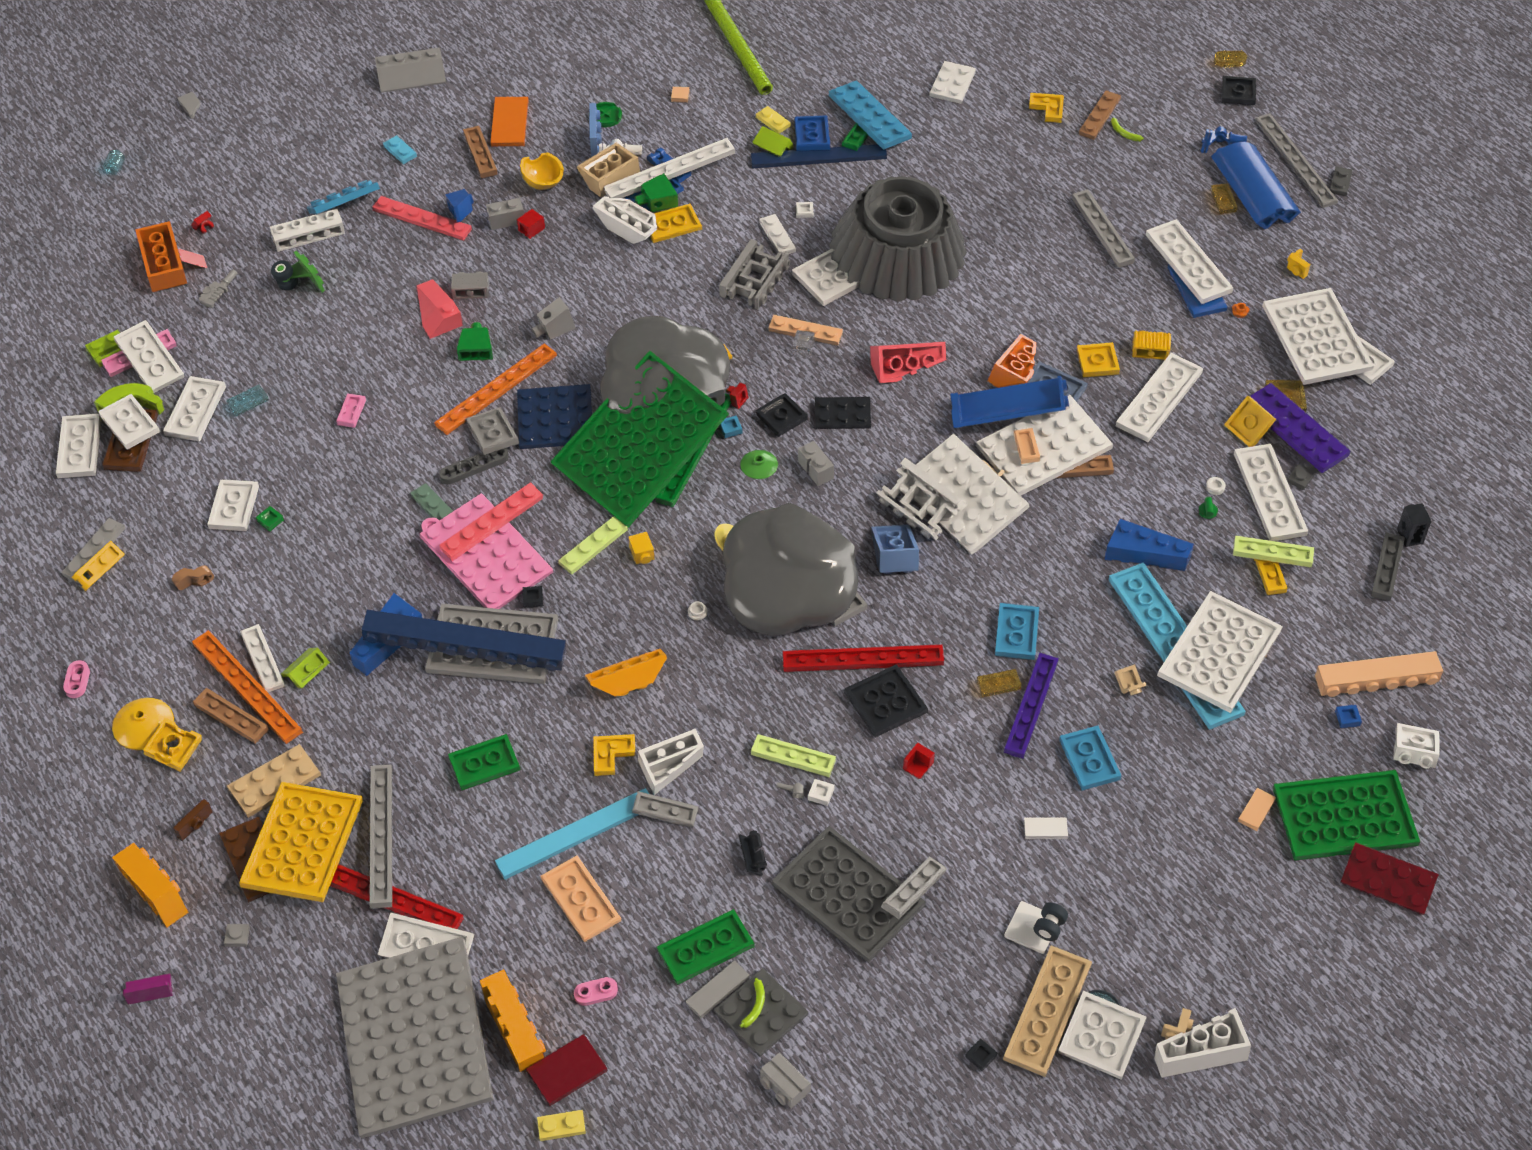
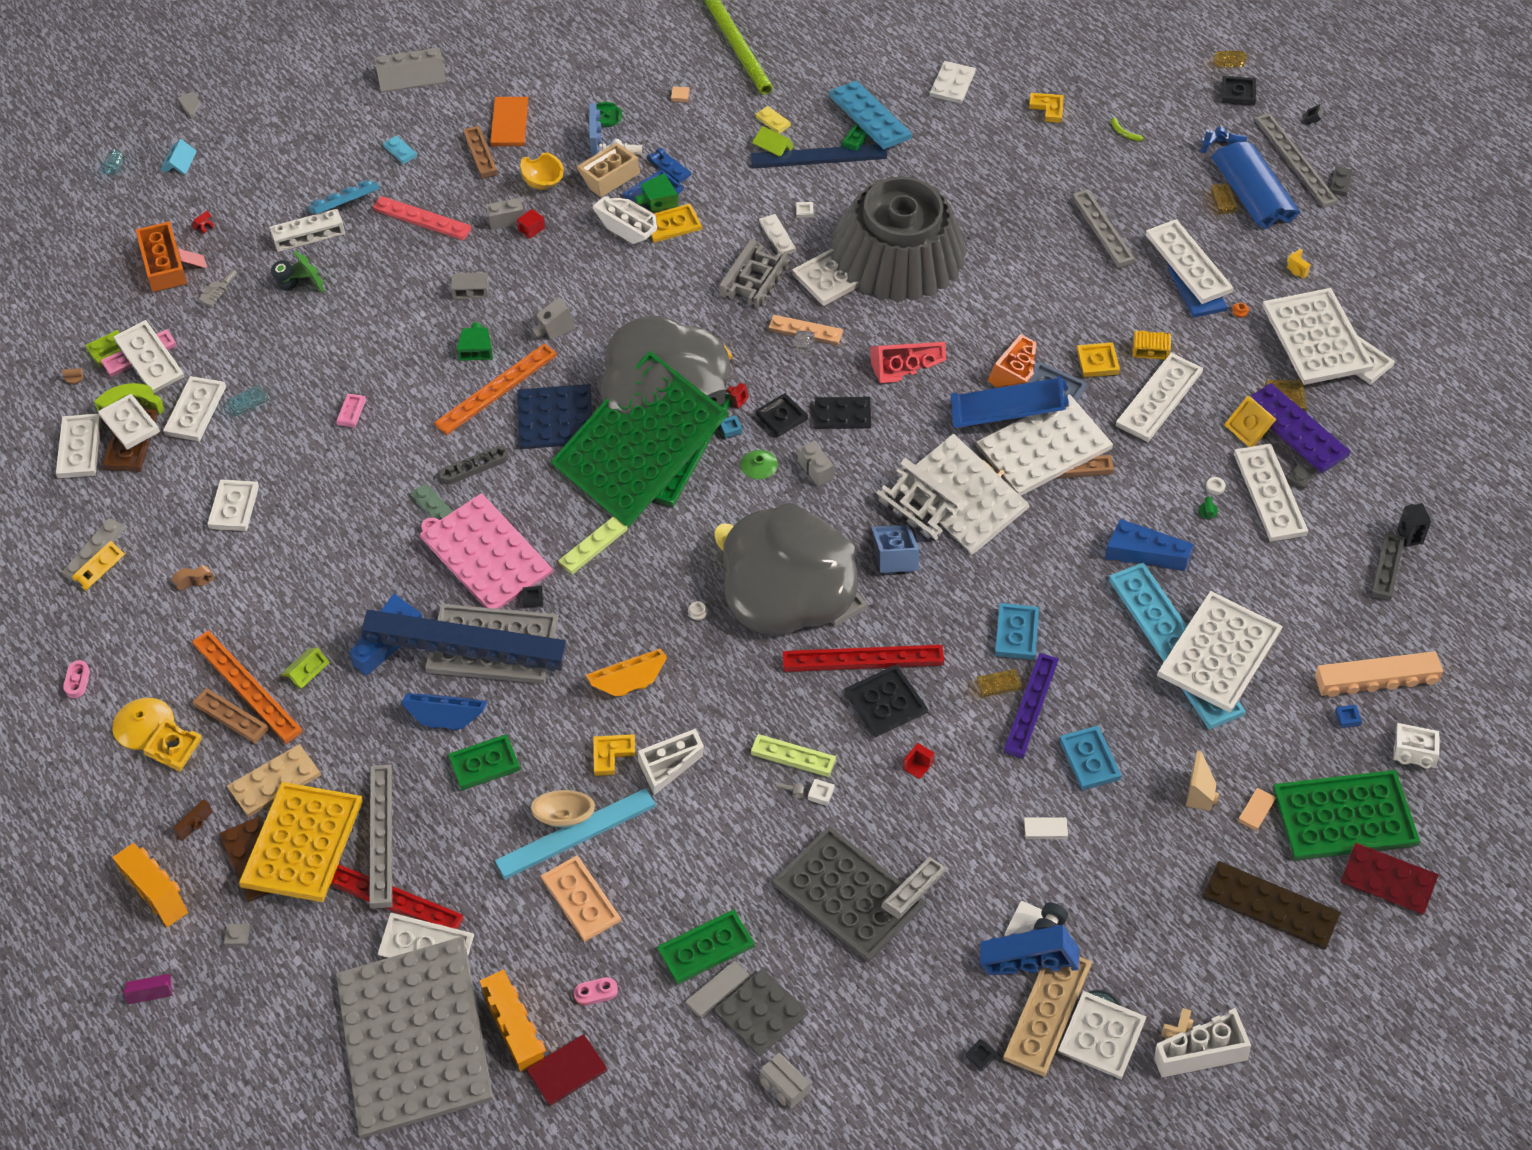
(73, 376): none -> medium nougat plate
(179, 157): none -> medium azure panel
(262, 658): white tile -> none
(269, 518): green plate -> none
(437, 309): coral wedge -> none
(443, 711): none -> blue wedge
(459, 204): blue slope -> none
(491, 521): coral plate -> none
(492, 431): light grey tile -> none
(561, 1125): light yellow plate -> none
(562, 808): none -> tan dish
(641, 548): yellow brick -> none
(665, 809): light grey tile -> none
(671, 168): white plate -> none
(754, 860): black hinge -> none
(760, 997): lime piece -> none
(812, 133): blue tile -> none
(1026, 445): light nougat tile -> none
(1030, 951): none -> blue wedge
(1099, 115): medium nougat plate -> none
(1129, 680): tan bracket -> none
(1201, 786): none -> tan slope
(1271, 577): yellow plate -> none
(1272, 905): none -> dark brown plate
(1273, 551): yellowish green plate -> none
(1314, 114): none -> black plate

